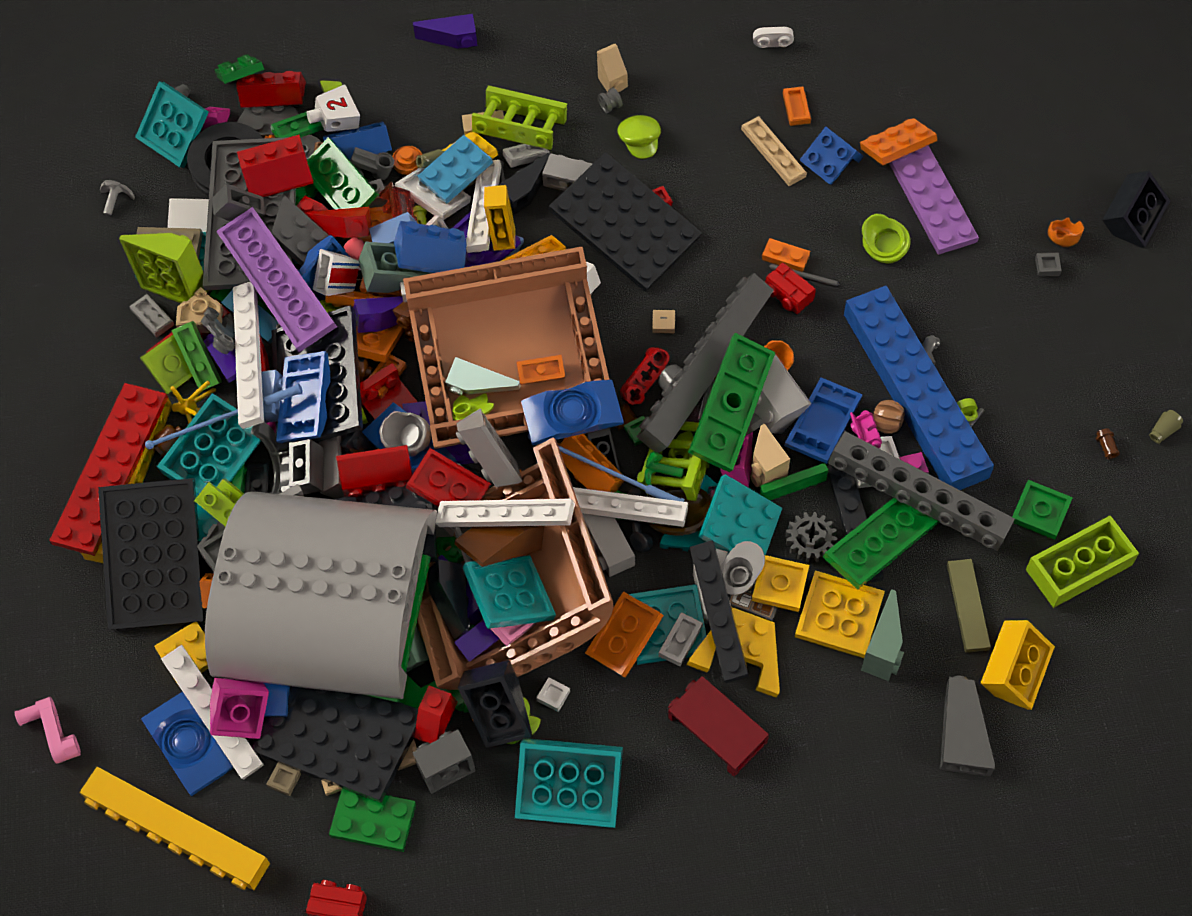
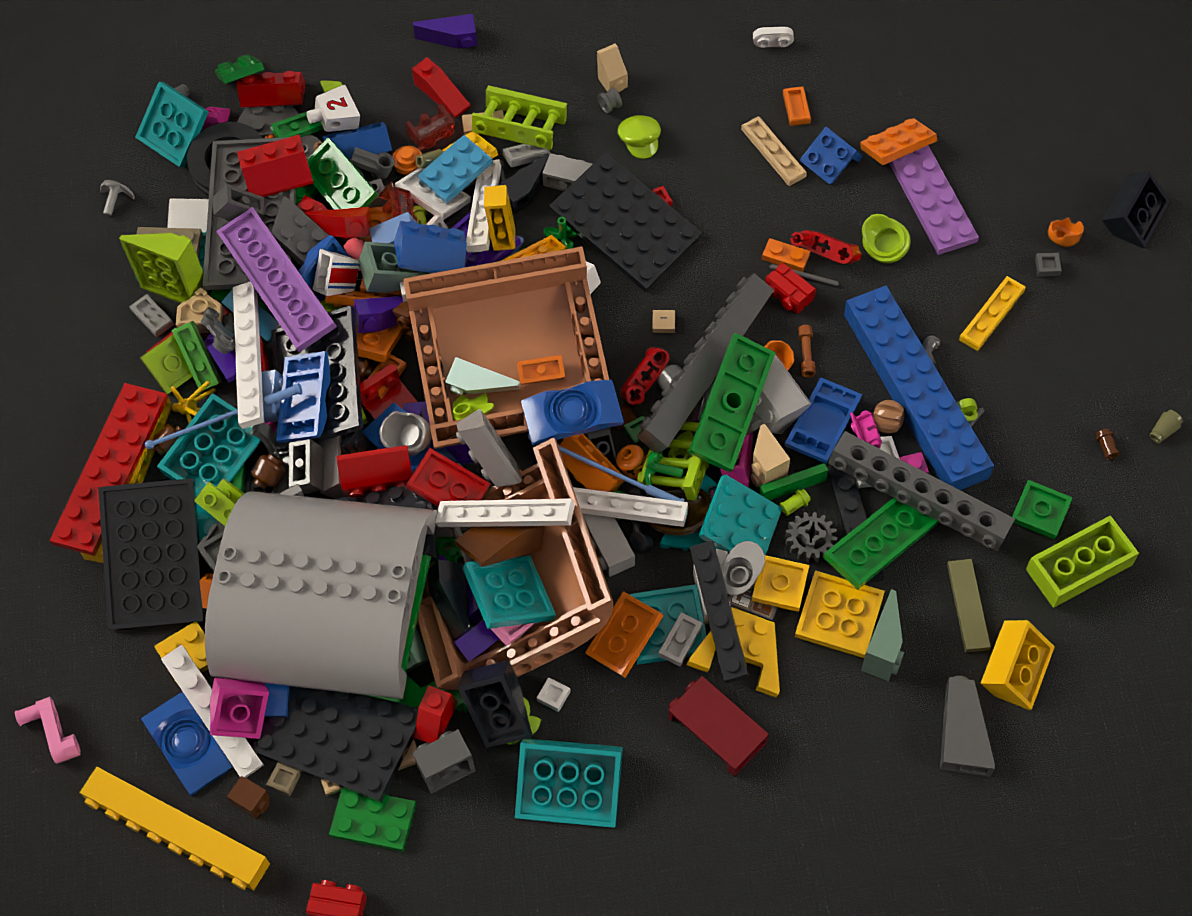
(249, 797): none -> reddish brown brick
(268, 471): none -> reddish brown head
(431, 129): none -> clear red window
(439, 87): none -> red slope
(562, 233): none -> green plant
(631, 460): none -> orange head
(796, 501): none -> lime pin
(807, 366): none -> dark orange bar
(837, 252): none -> red beam
(992, 313): none -> yellow tile

